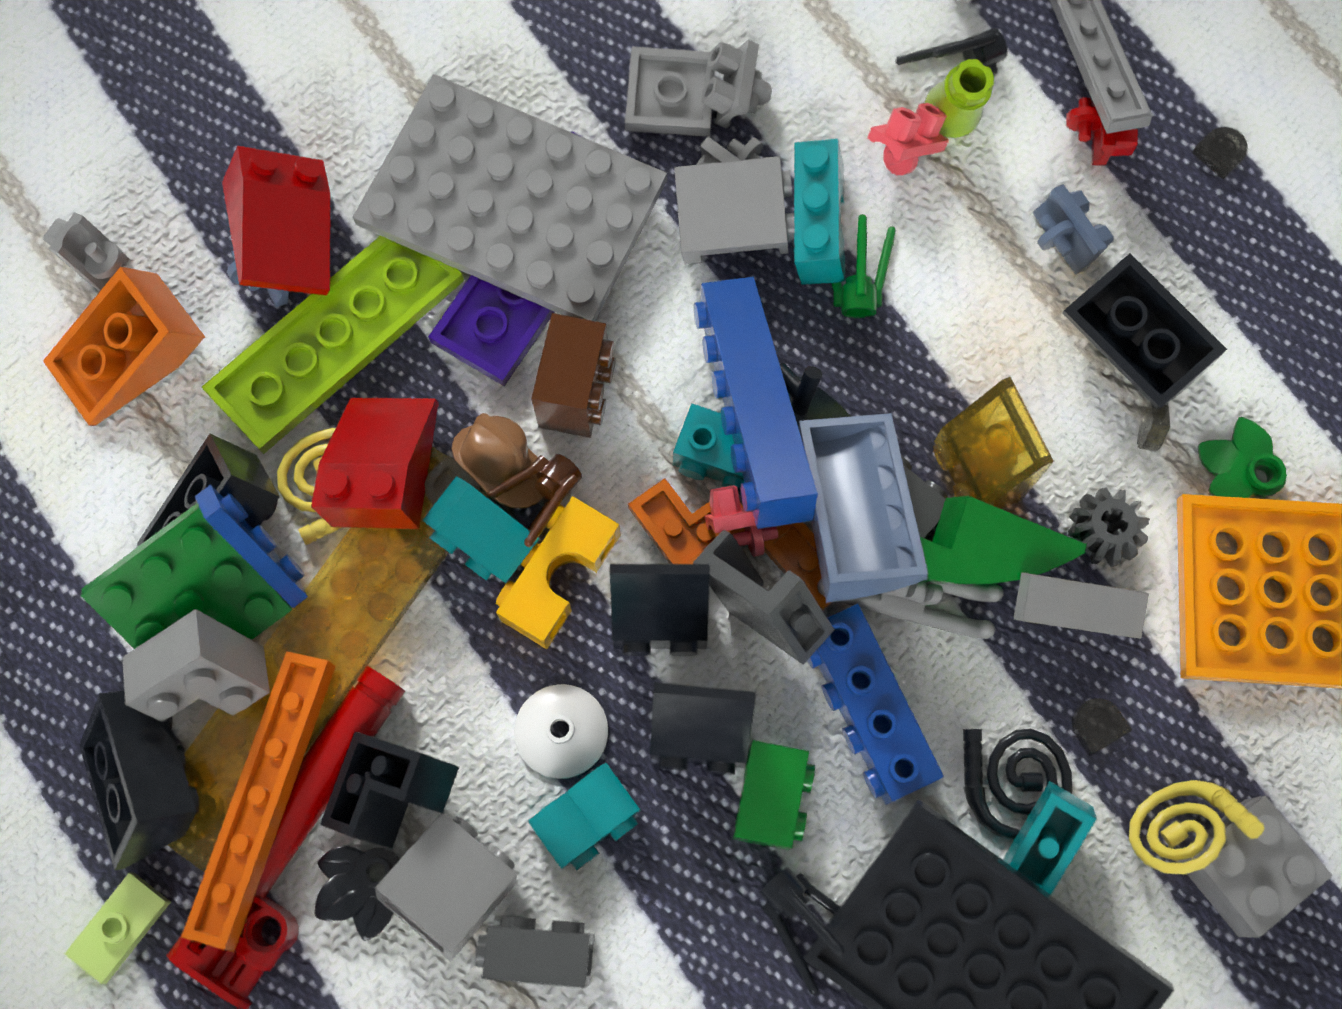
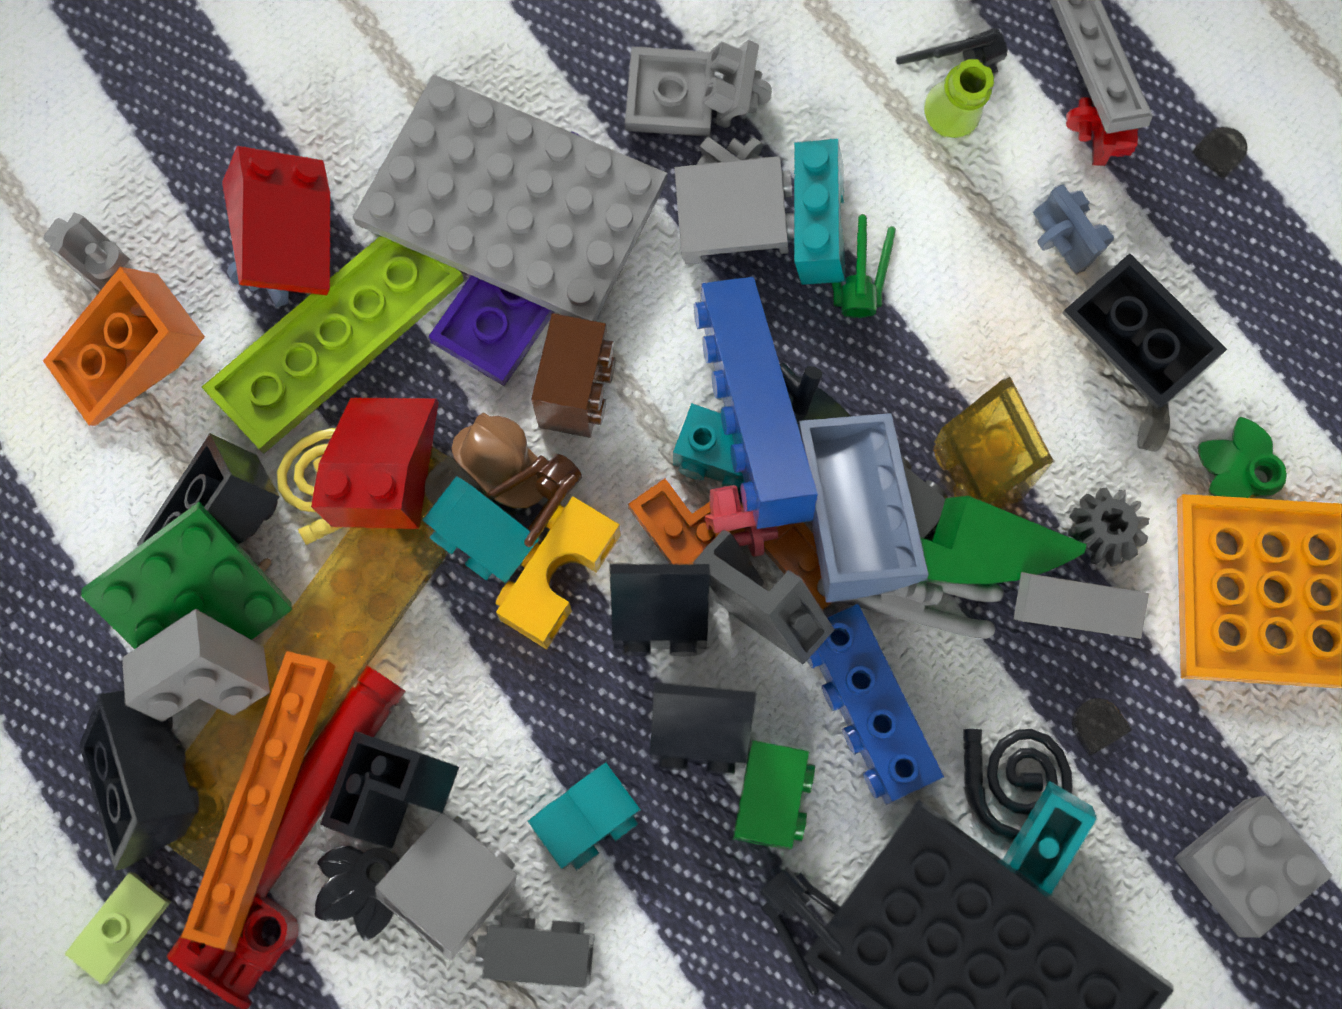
(252, 544): blue plate -> none
(566, 755): white dish -> none
(910, 136): coral hips -> none
(1177, 832): light yellow piece -> none

